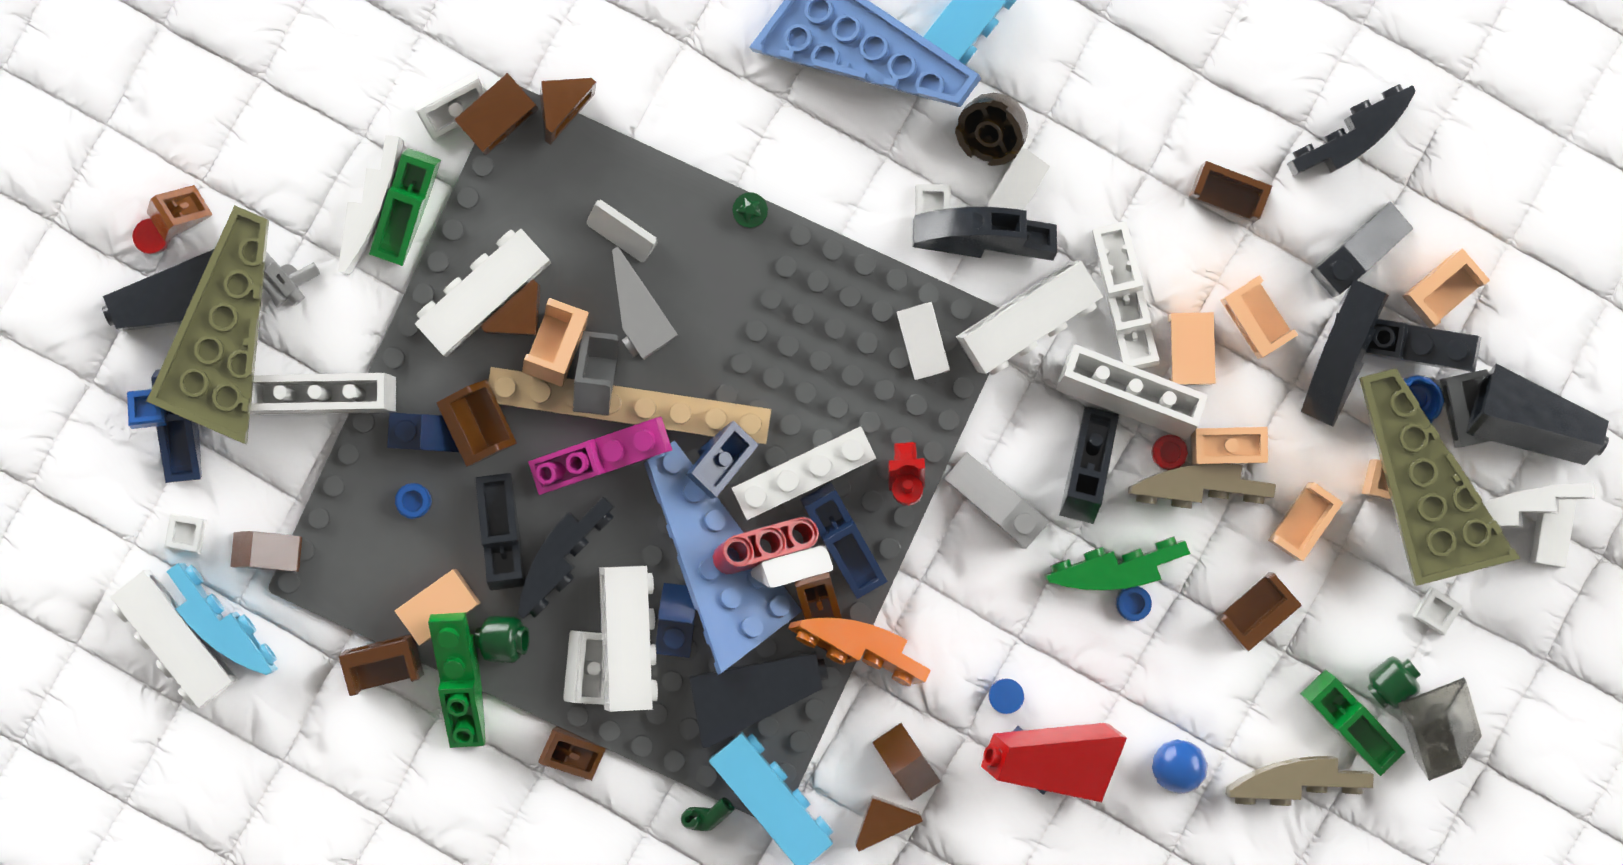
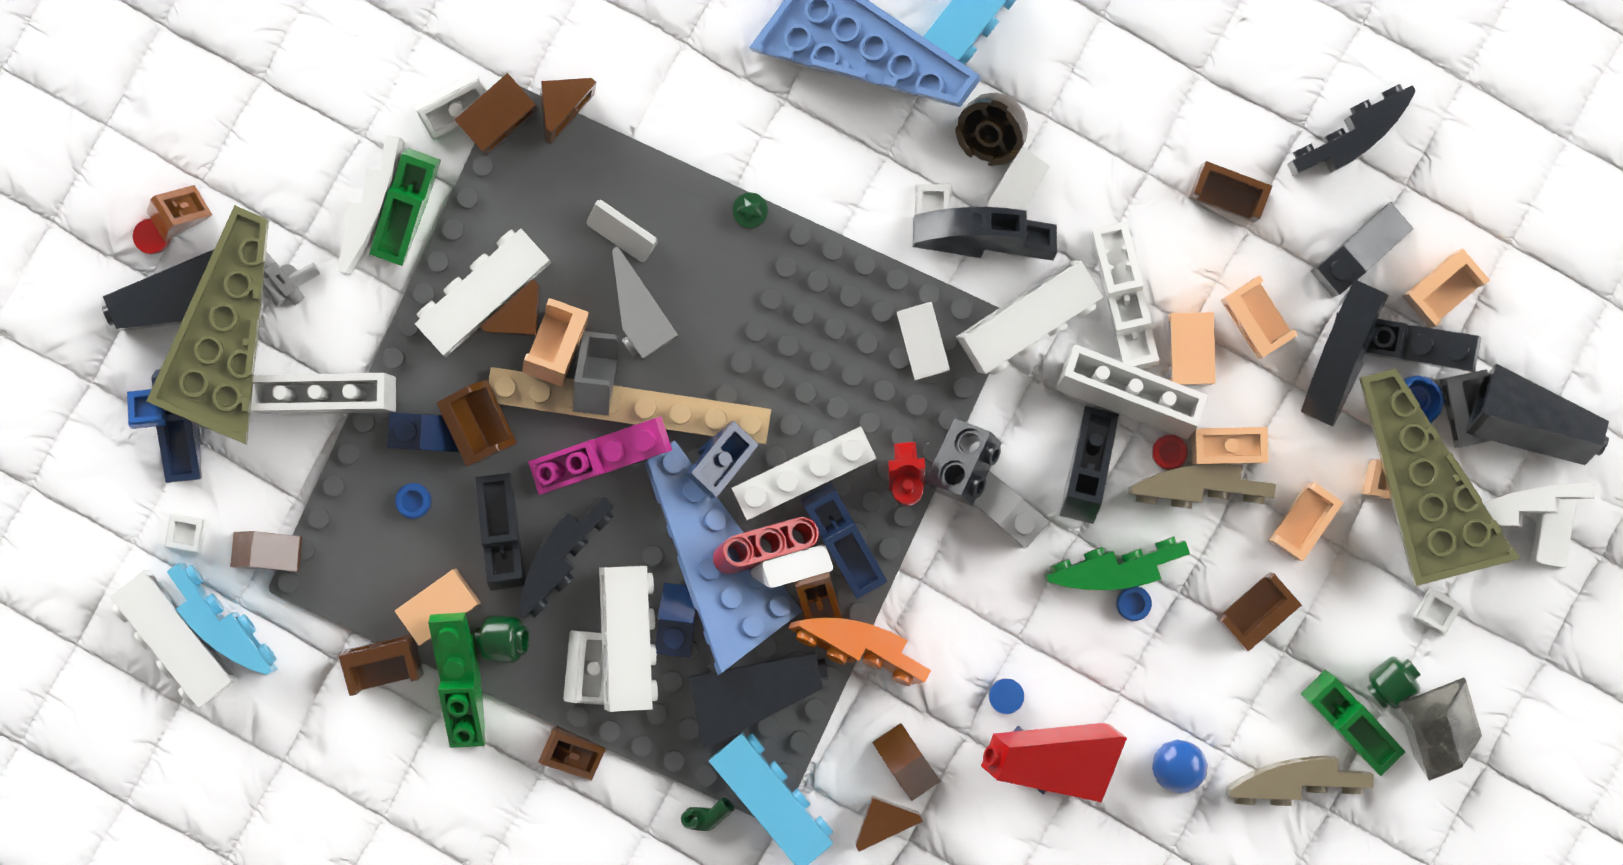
(956, 460): none -> black brick

